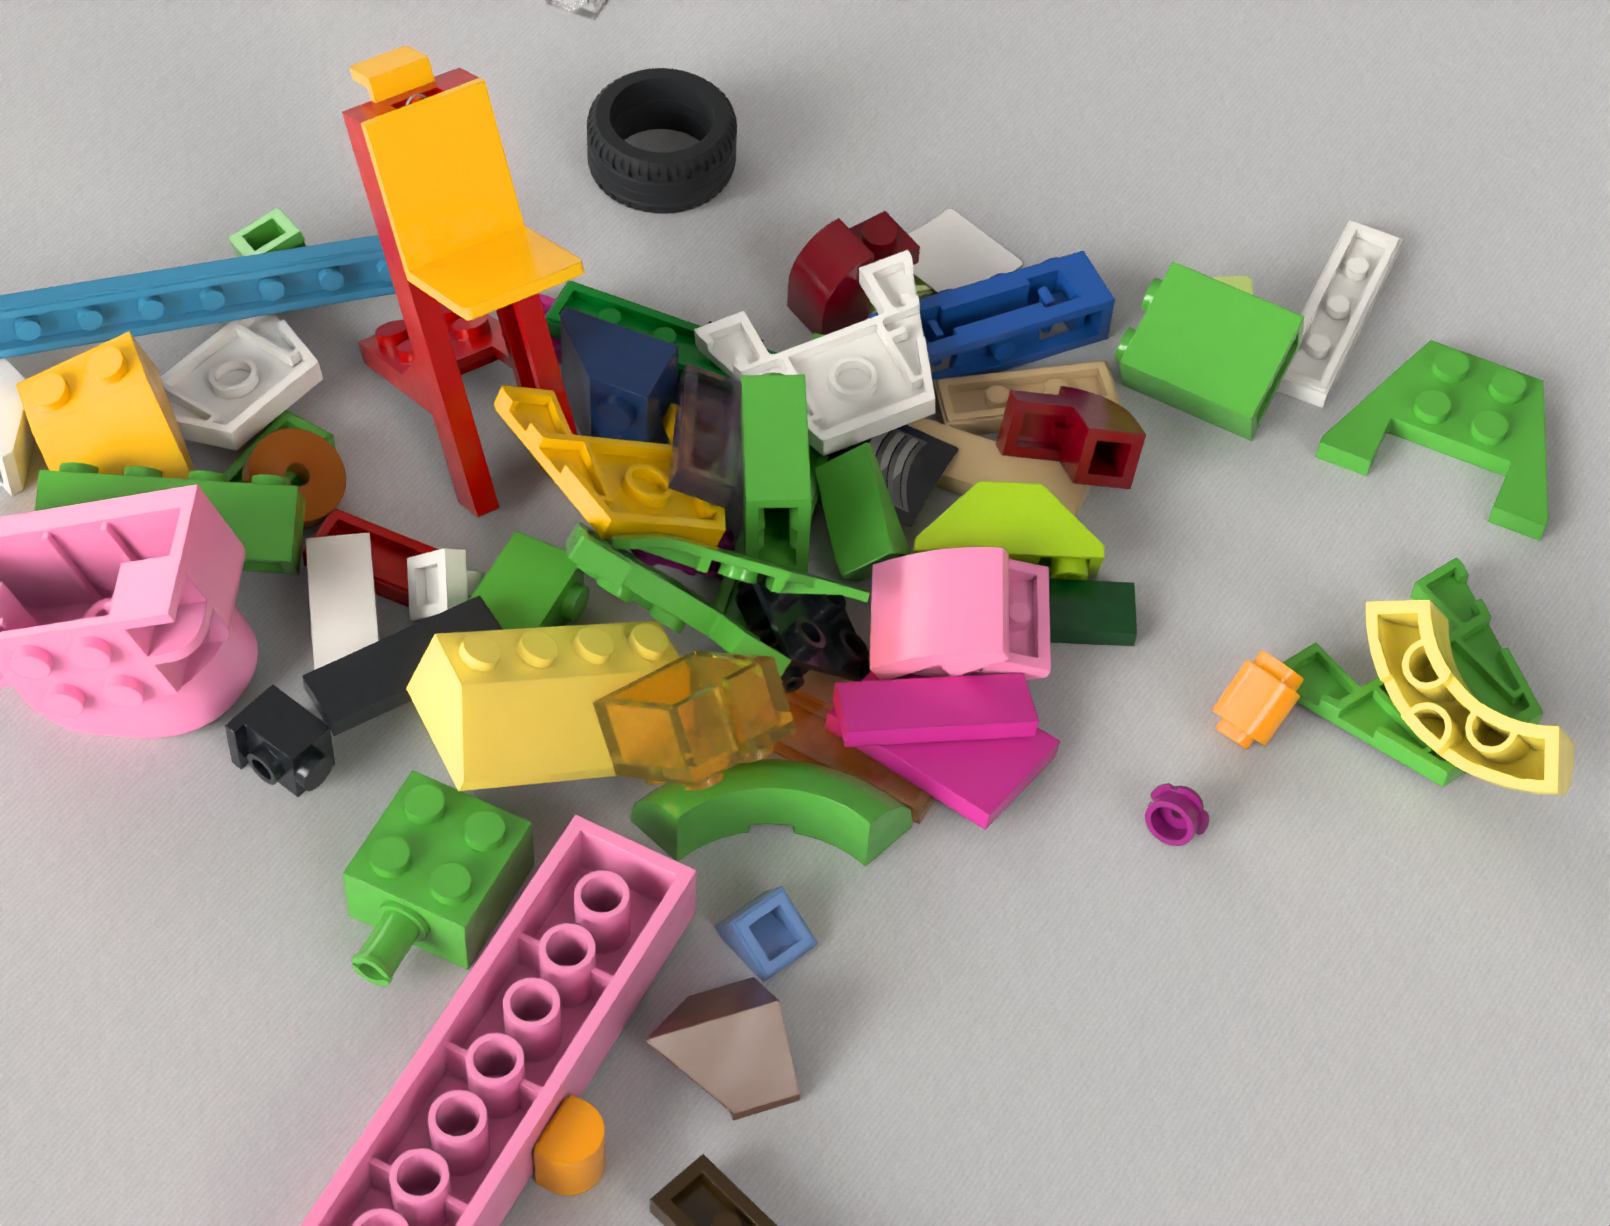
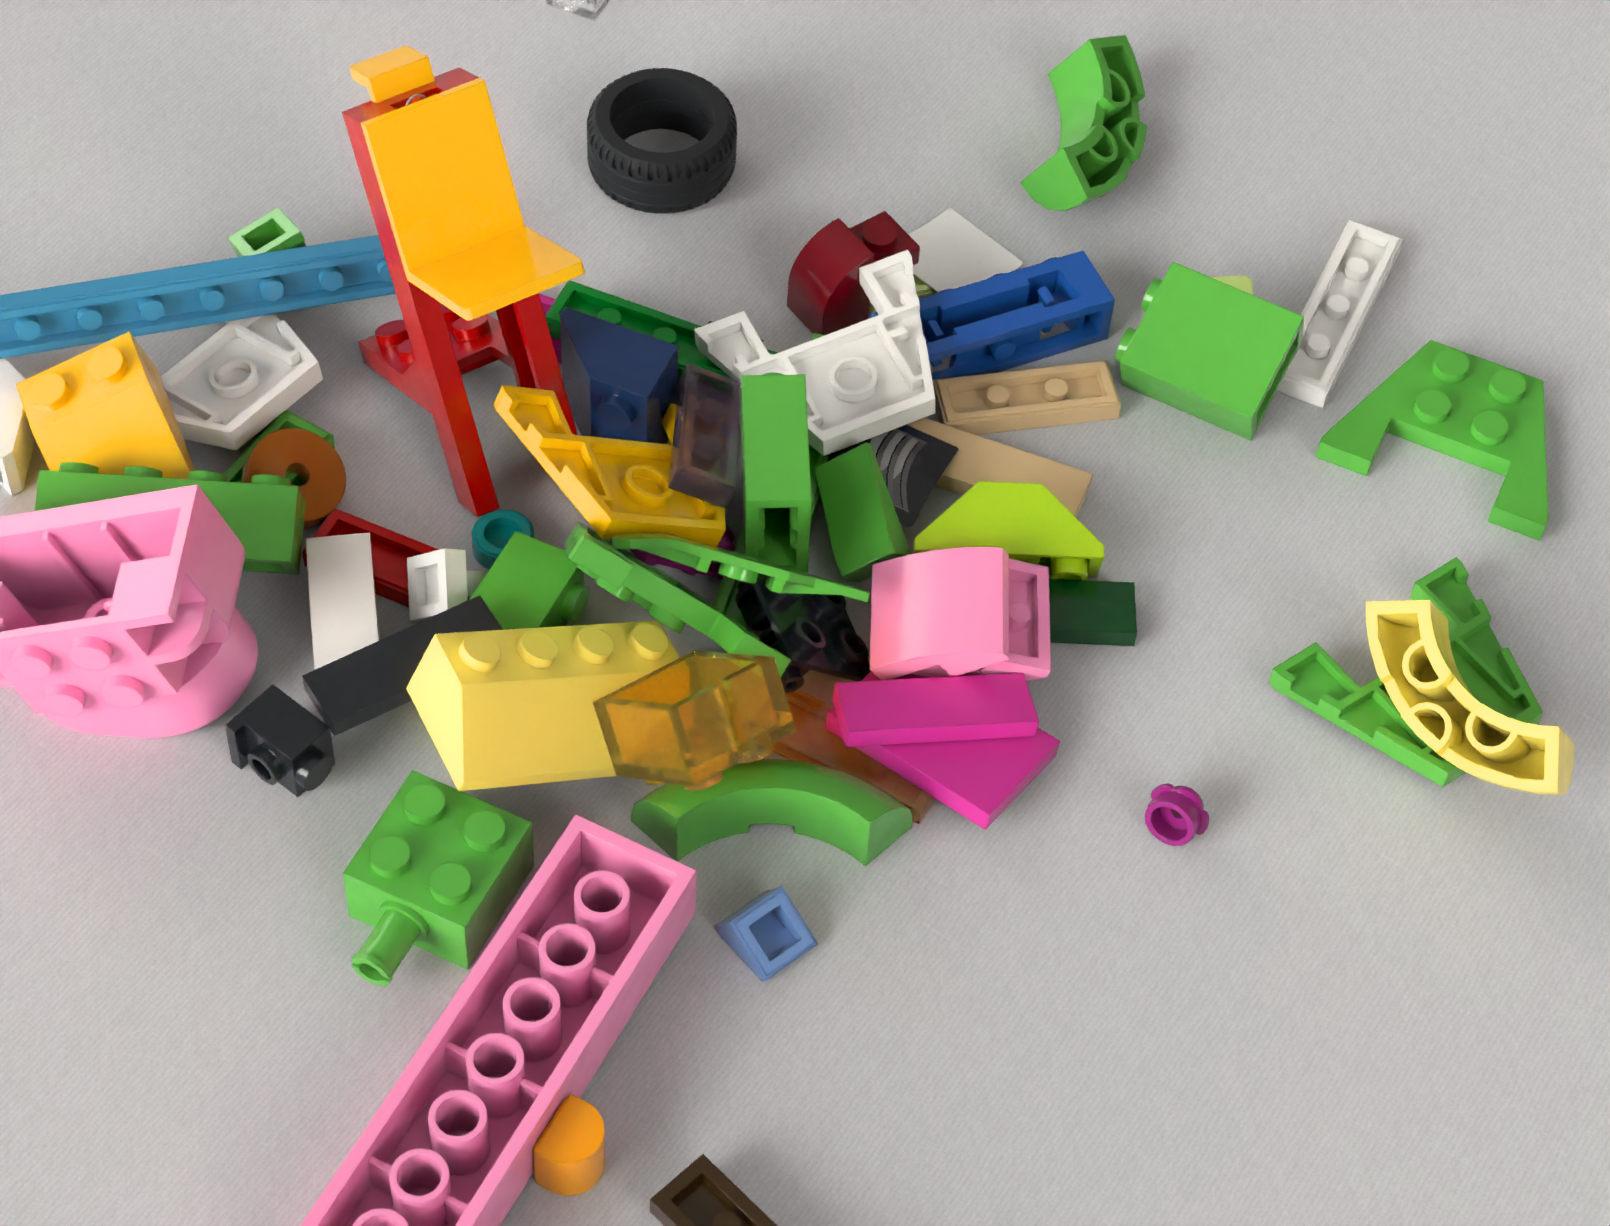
(494, 531): none -> teal tile
(732, 1047): slope -> none
(1081, 430): dark red brick -> none
(1099, 125): none -> bright green brick
(1257, 700): light orange brick -> none

